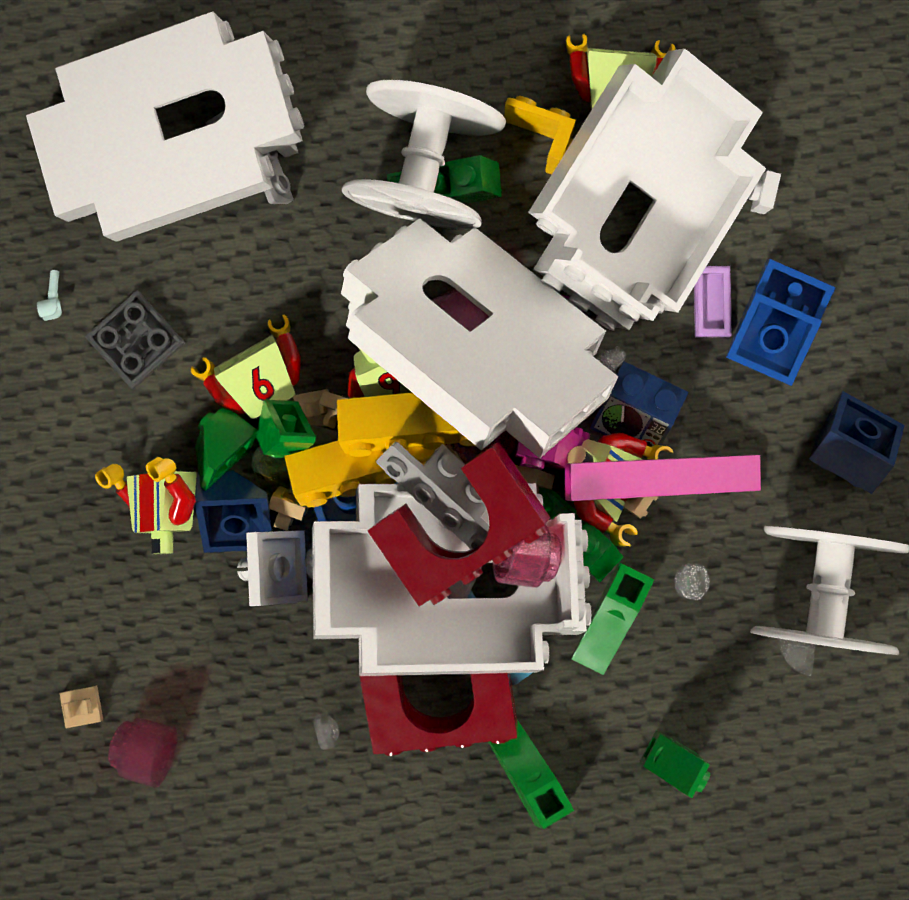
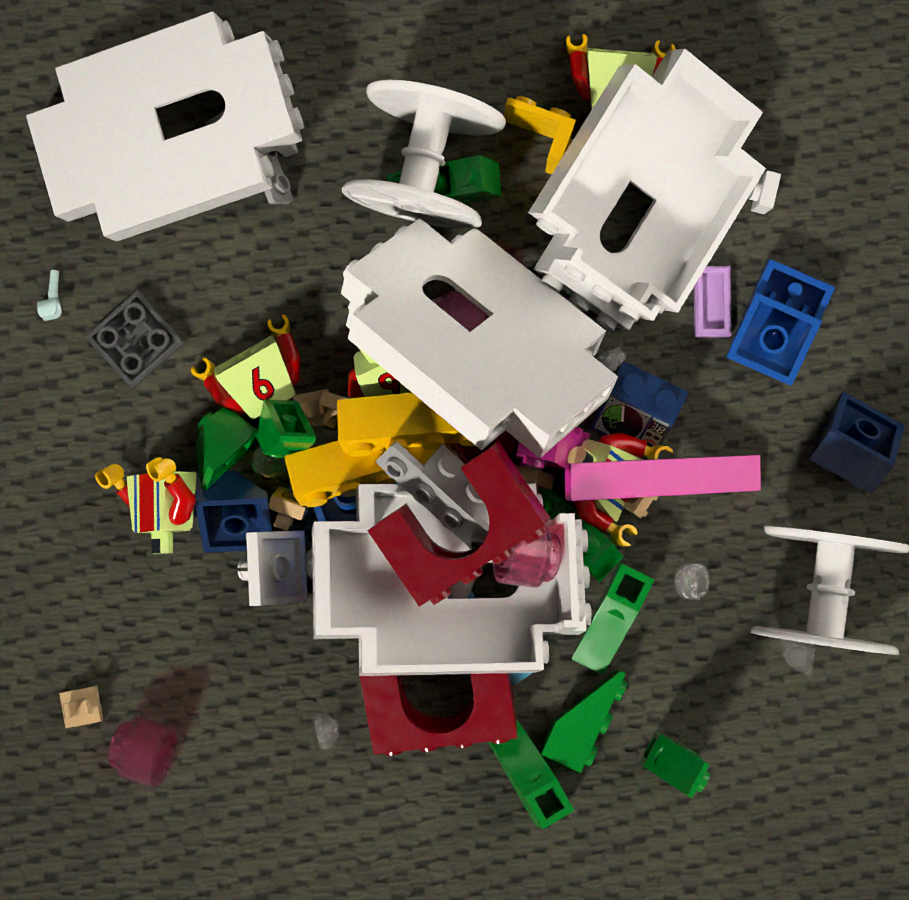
(577, 727): none -> green slope

